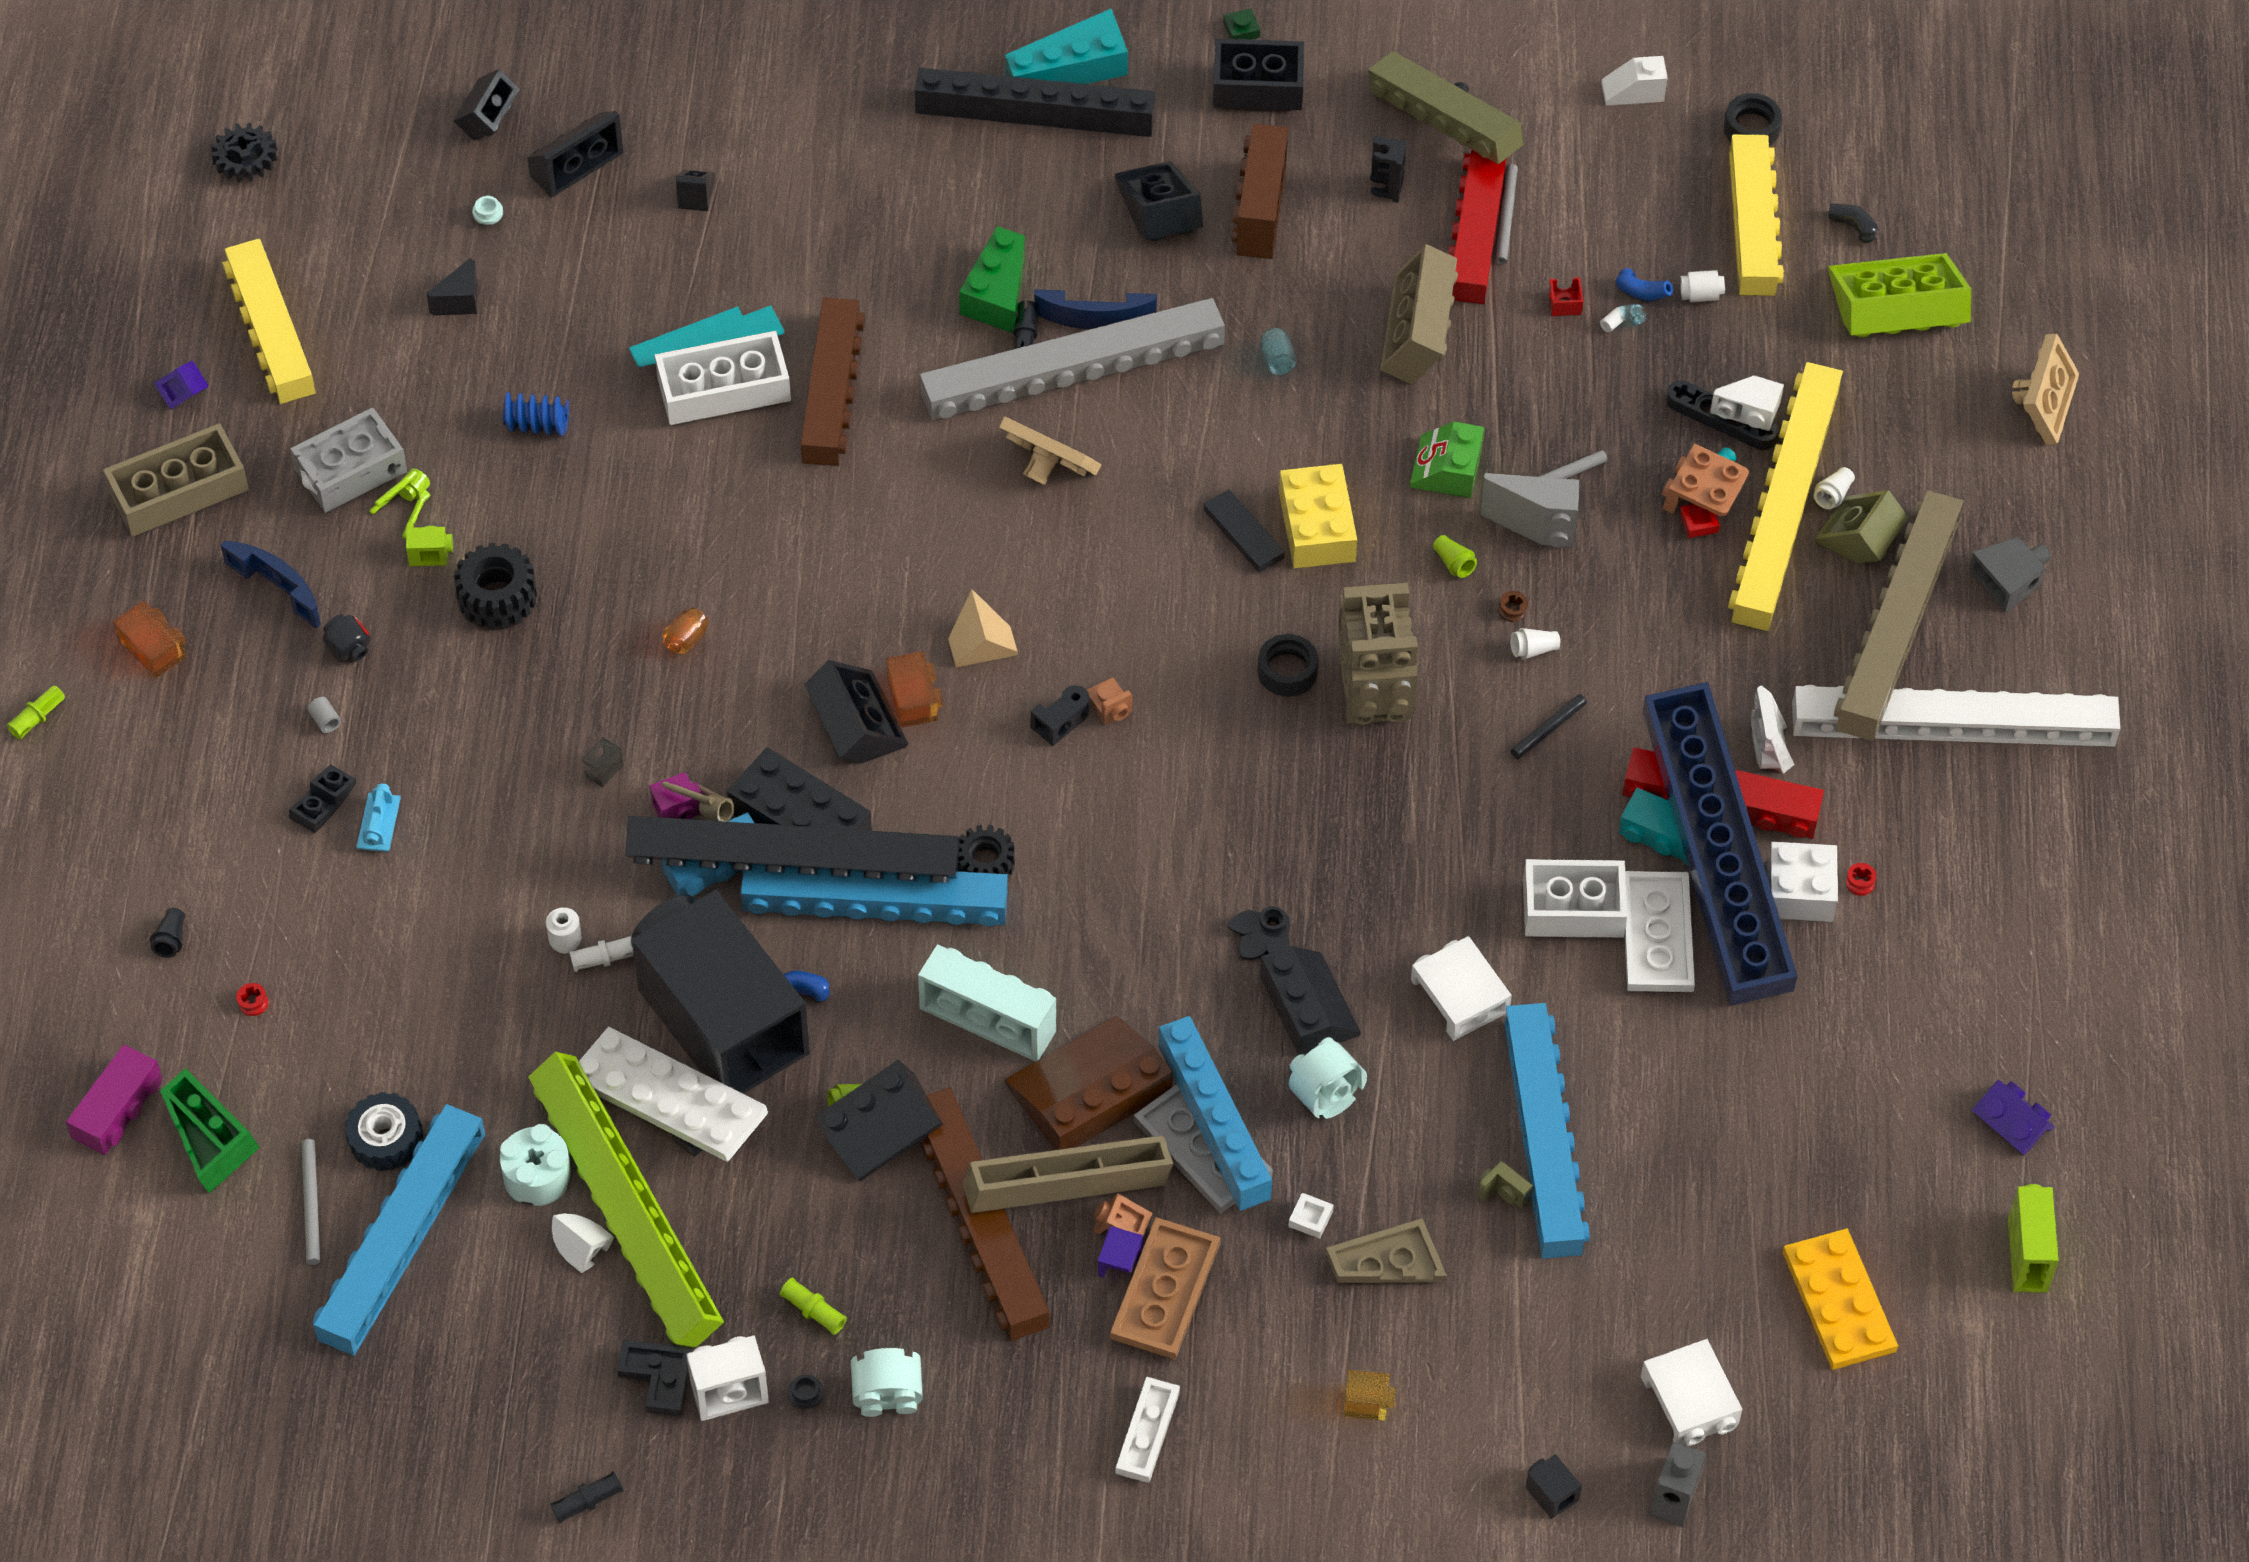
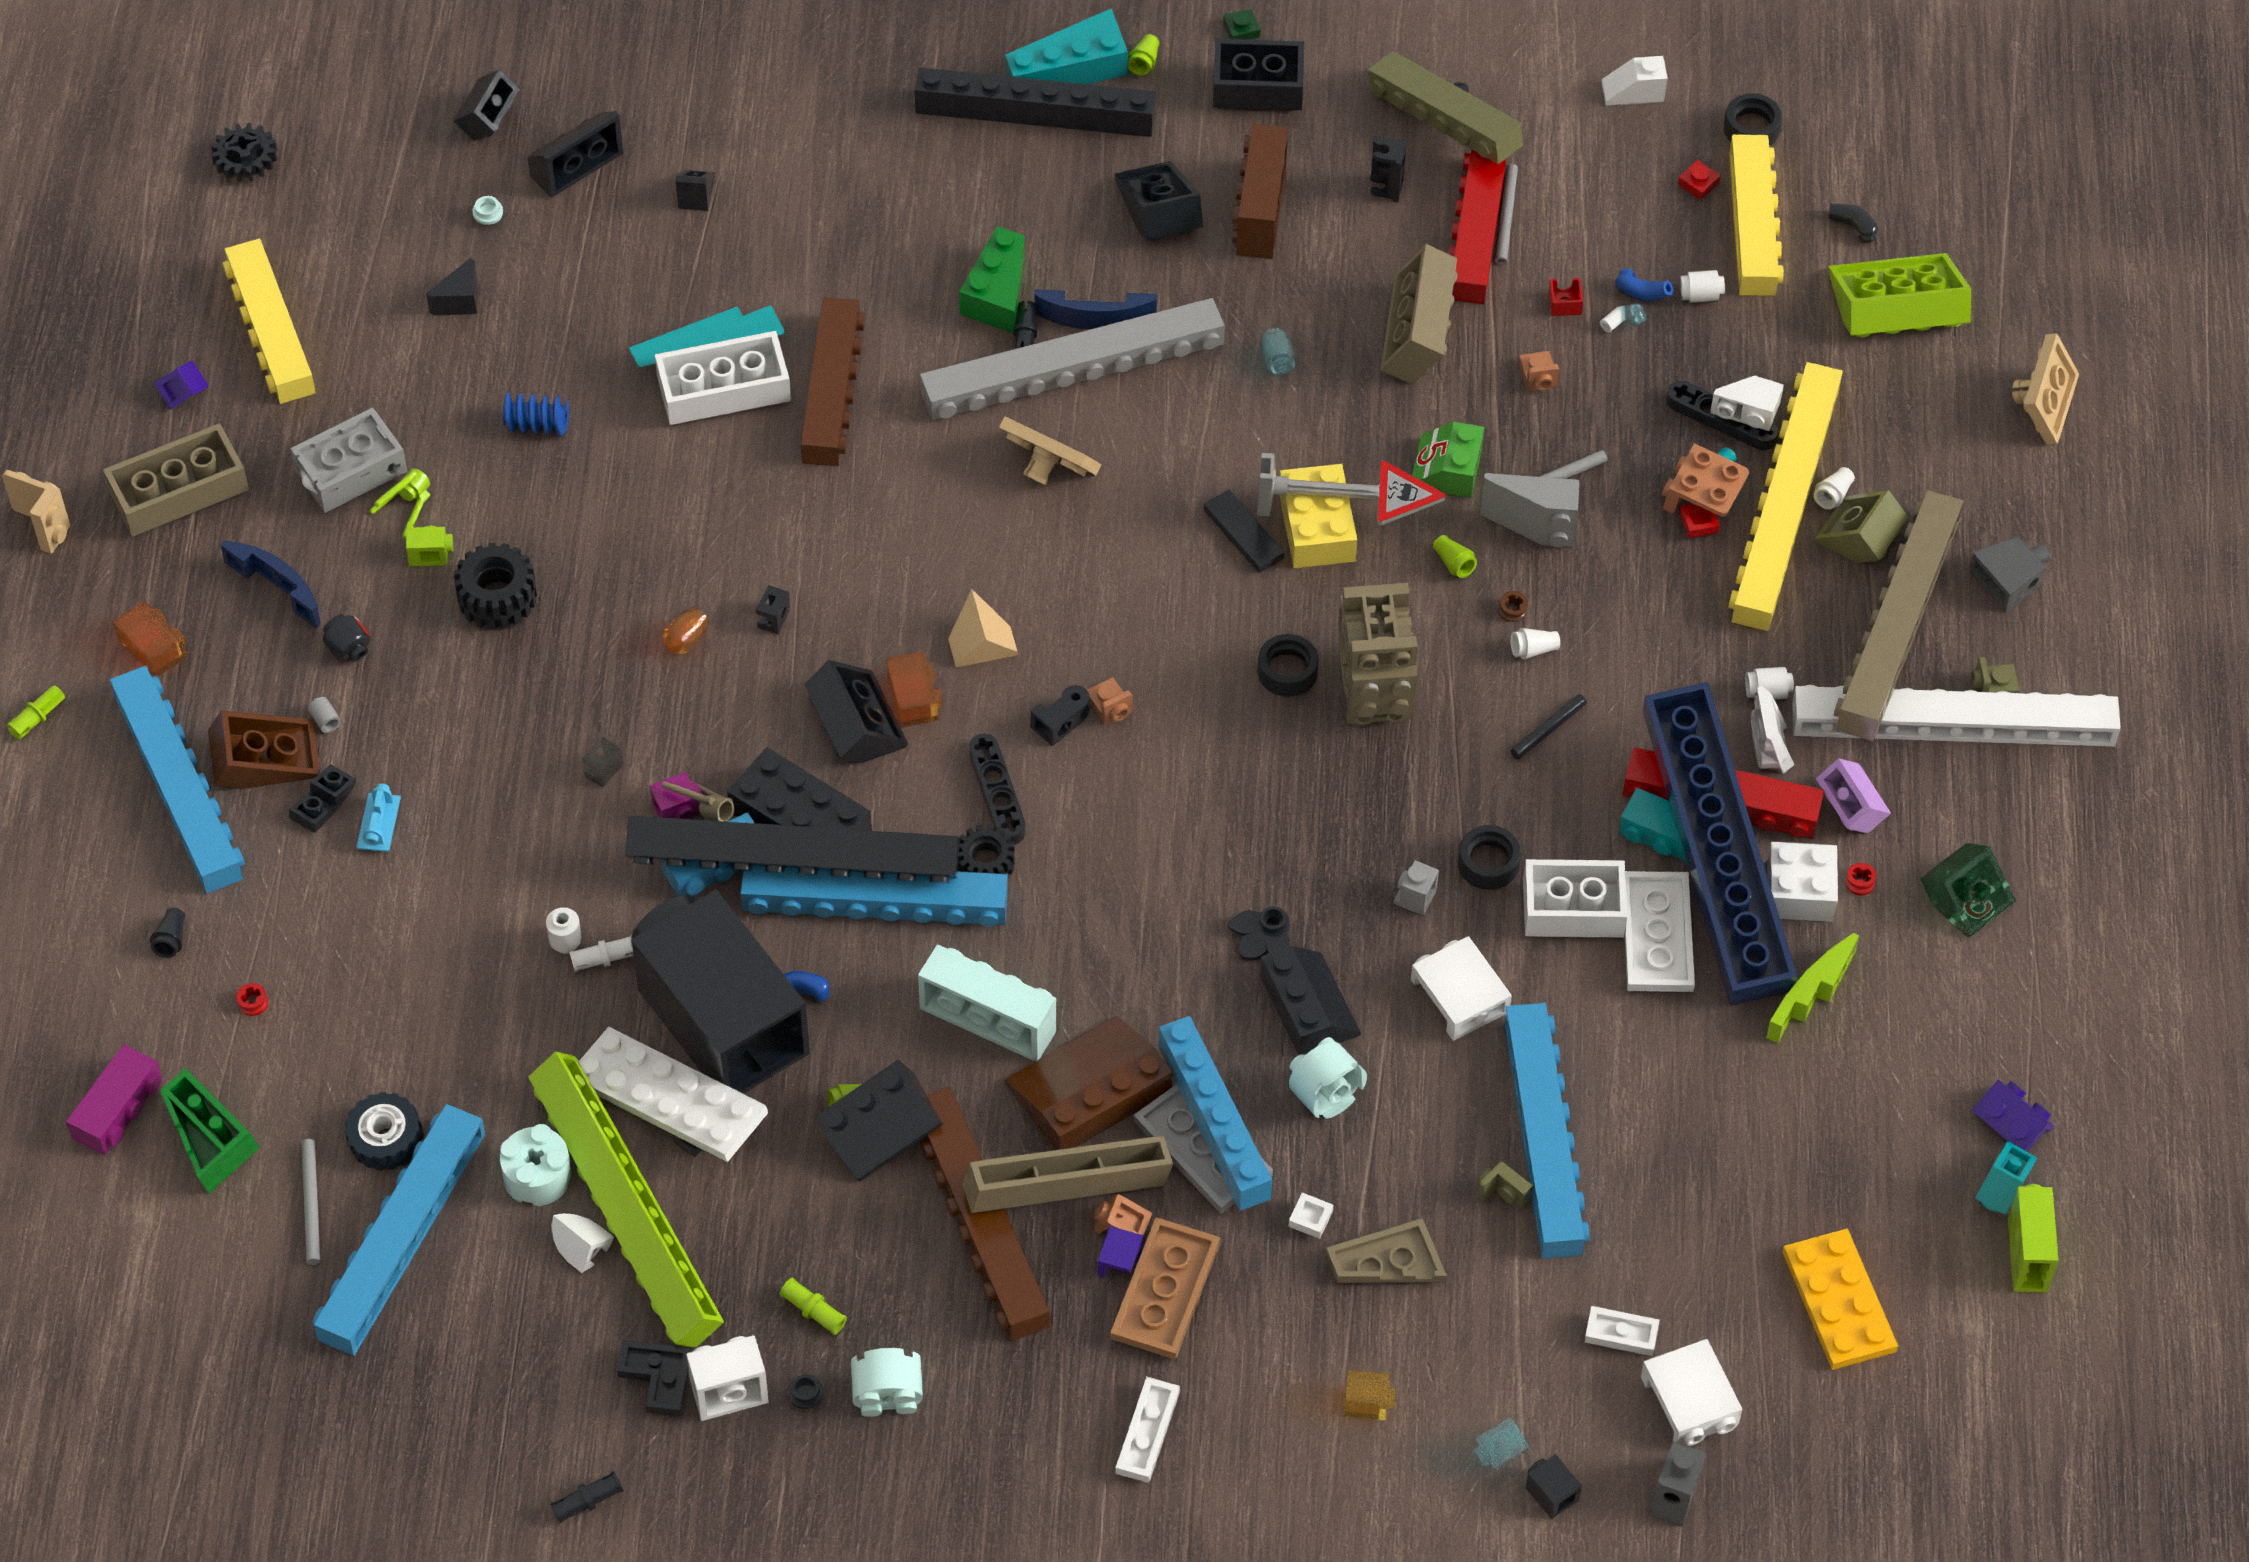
(42, 503): none -> tan bracket
(177, 780): none -> dark azure brick
(261, 749): none -> reddish brown slope
(776, 610): none -> black piece
(999, 788): none -> black beam
(1143, 55): none -> lime cone
(1396, 493): none -> light grey piece
(1417, 887): none -> light grey brick
(1483, 877): none -> black tyre
(1501, 1444): none -> clear light blue brick
(1539, 371): none -> nougat bracket
(1622, 1331): none -> white plate
(1699, 179): none -> red plate
(1774, 679): none -> white brick
(1816, 982): none -> lime slope
(1853, 796): none -> lavender brick
(1969, 888): none -> clear green slope
(1994, 678): none -> olive bracket
(2005, 1177): none -> teal slope

